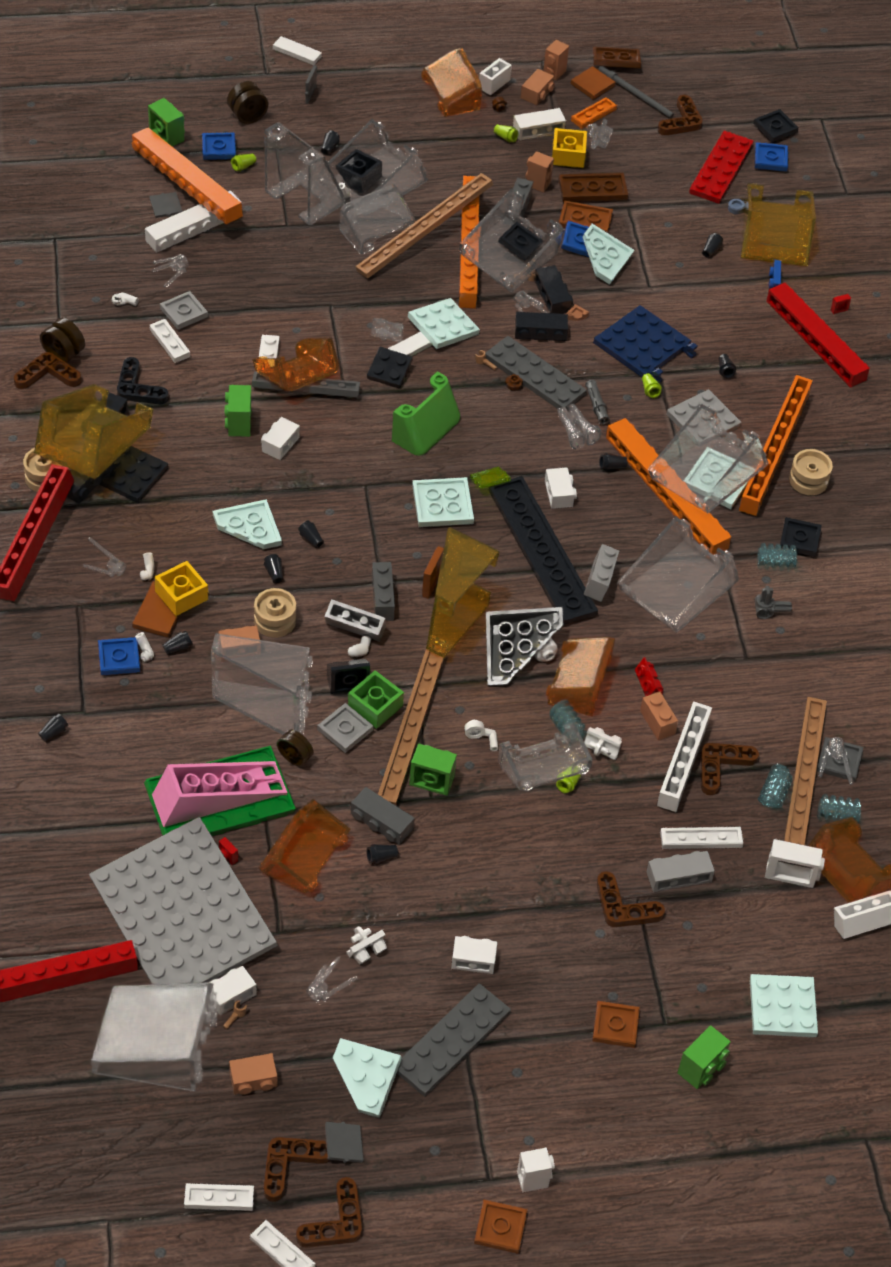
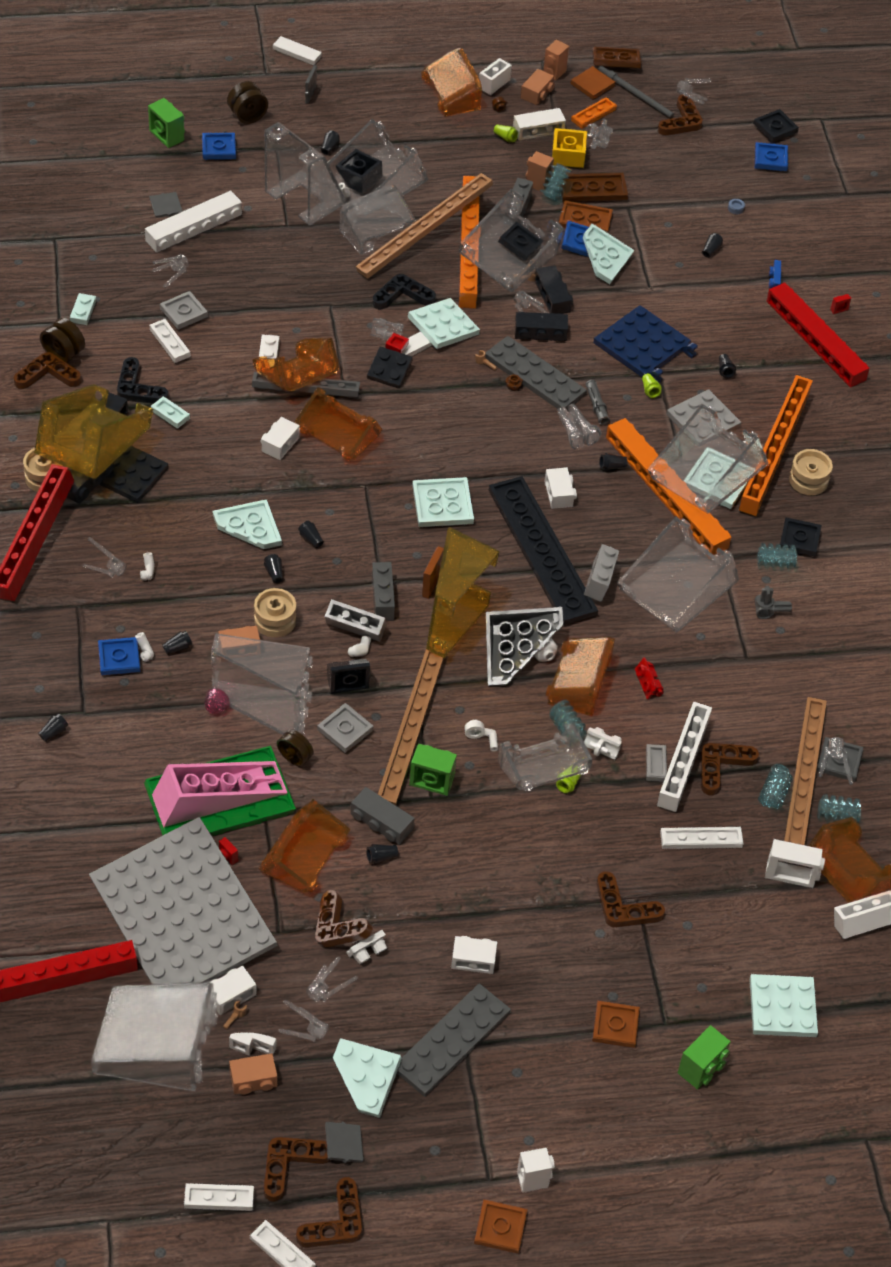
(83, 309): none -> light aqua plate
(123, 298): white arm -> none
(155, 615): dark orange tile -> none
(170, 412): none -> light aqua plate
(181, 588): yellow brick -> none
(187, 175): orange brick -> none
(216, 701): none -> clear pink cone
(238, 410): bright green brick -> none
(241, 162): lime cone -> none
(247, 1041): none -> white slope
(316, 1027): none -> clear plant
(337, 425): none -> clear orange windscreen
(357, 929): none -> reddish brown beam
(376, 699): bright green brick -> none
(397, 343): none -> red plate
(402, 284): none -> black beam
(424, 426): bright green windscreen -> none
(490, 477): clear neon green piece -> none
(555, 181): none -> clear light blue piece
(577, 313): nougat tile -> none
(656, 762): none -> light grey tile
(659, 716): nougat brick -> none
(680, 871): light grey brick -> none
(685, 88): none -> clear plant
(721, 167): red plate -> none
(777, 229): clear yellow windscreen -> none

